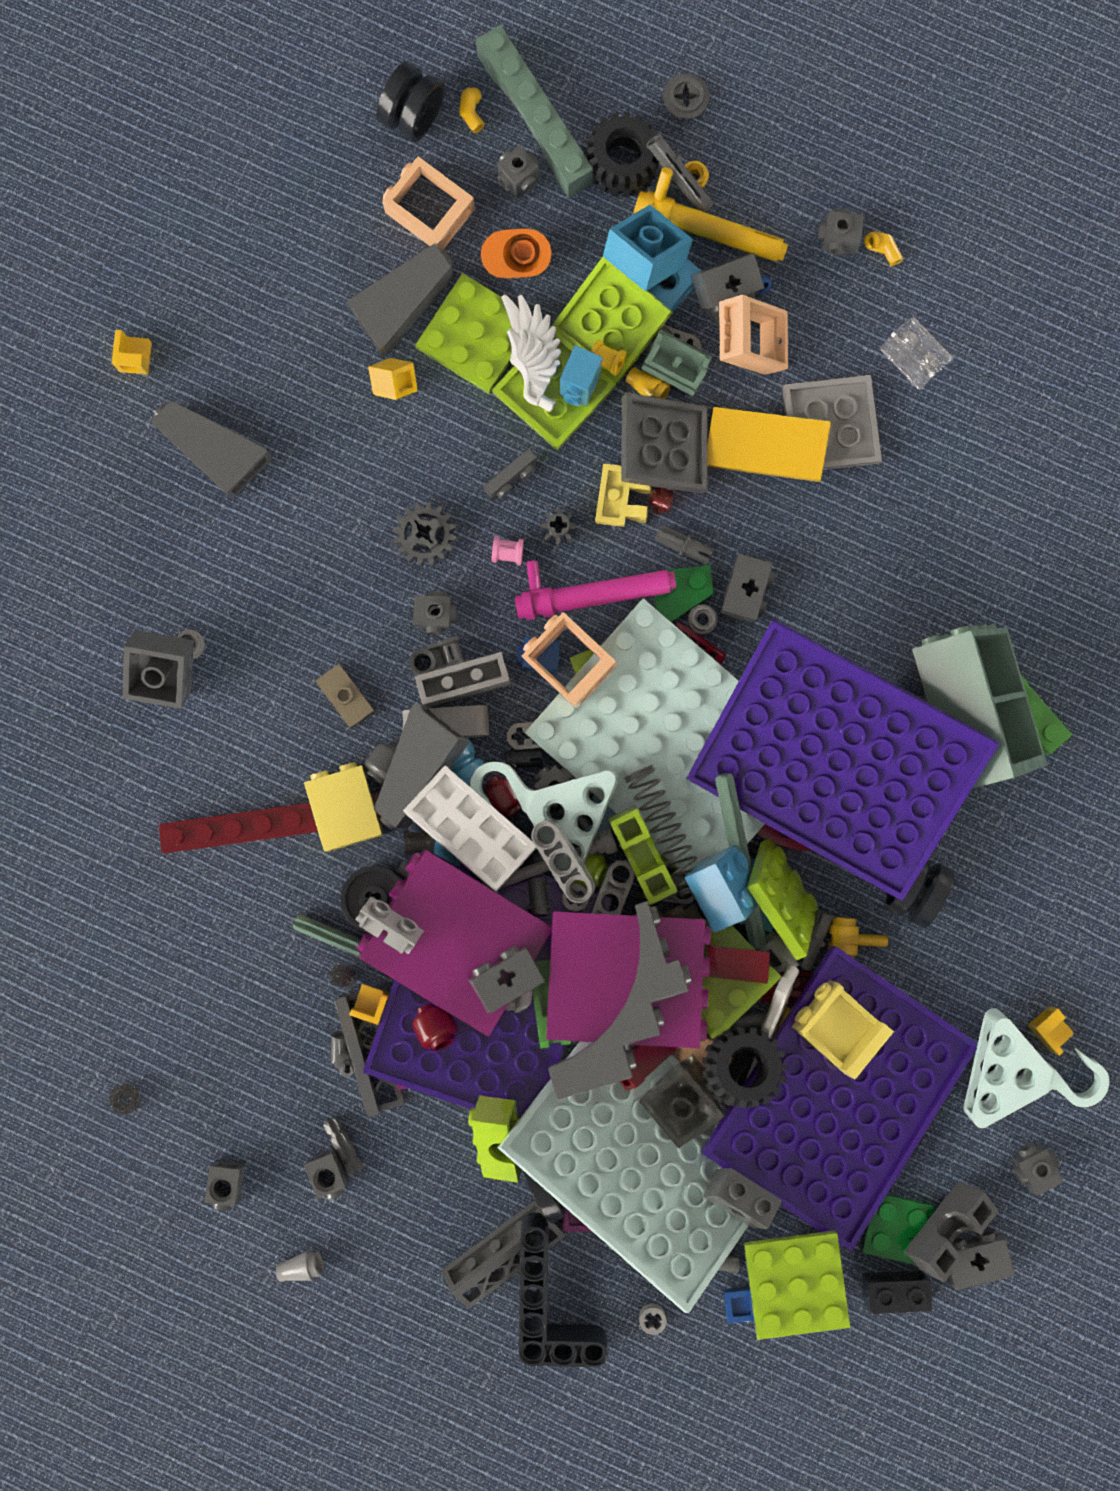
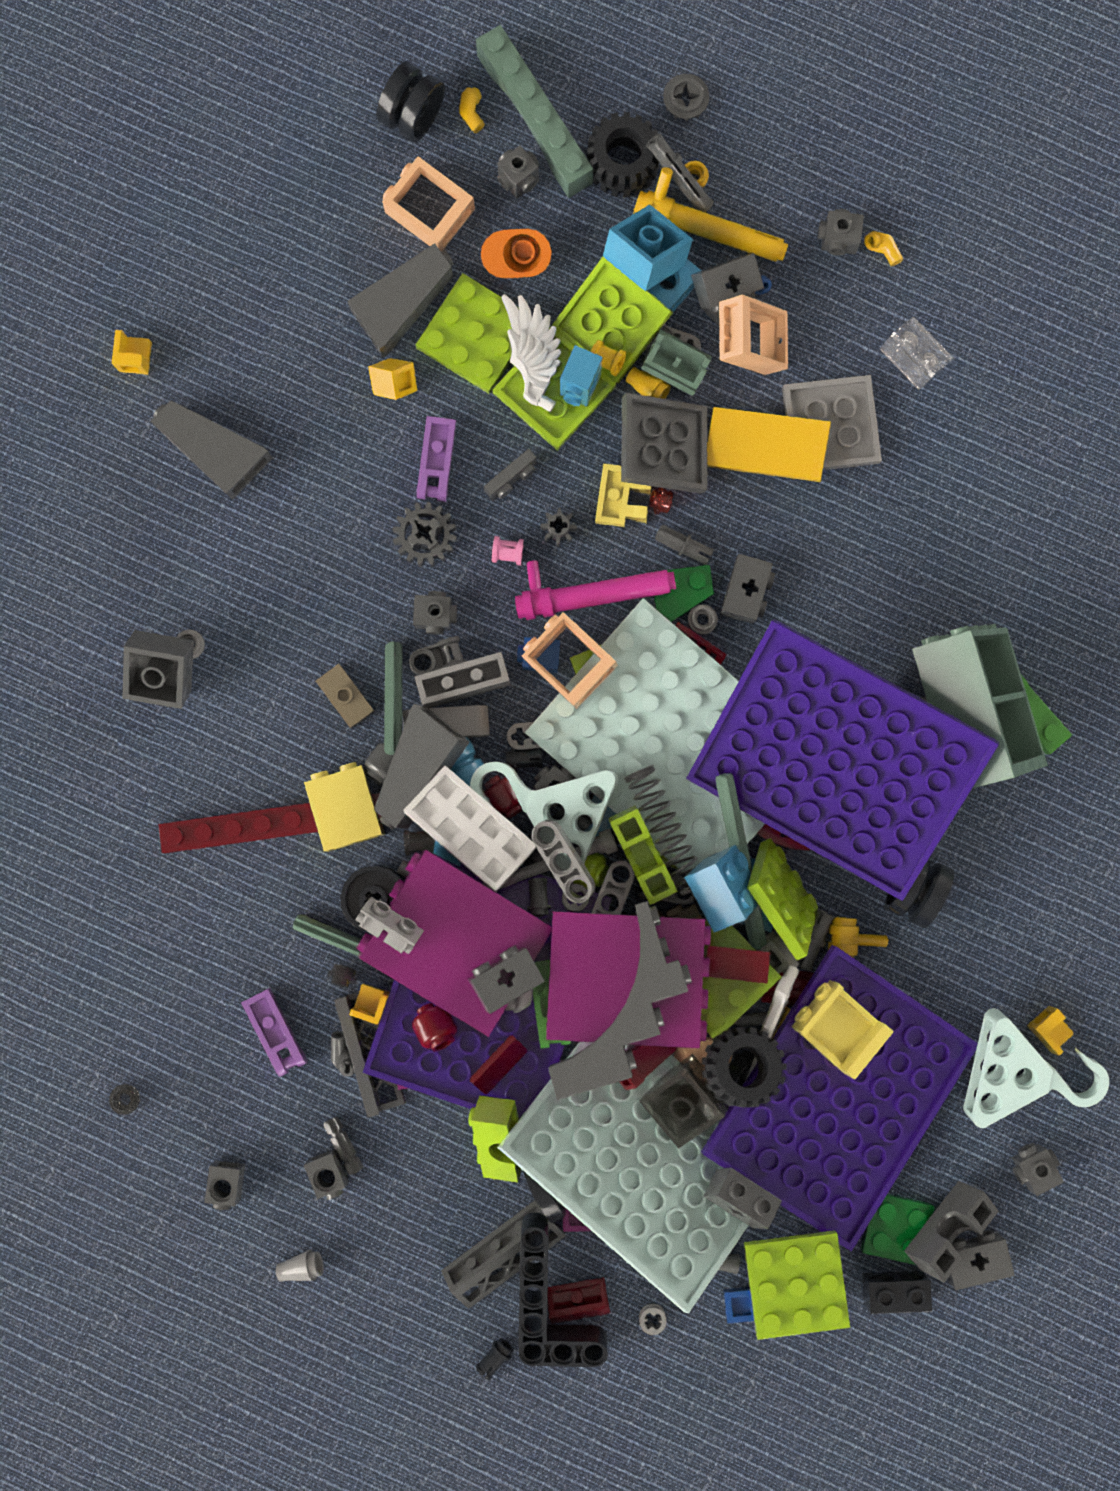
(274, 1031): none -> medium lavender plate
(393, 696): none -> sand green axle
(436, 457): none -> medium lavender plate
(498, 1064): none -> dark red slope
(499, 1353): none -> black pin
(577, 1300): none -> dark red slope

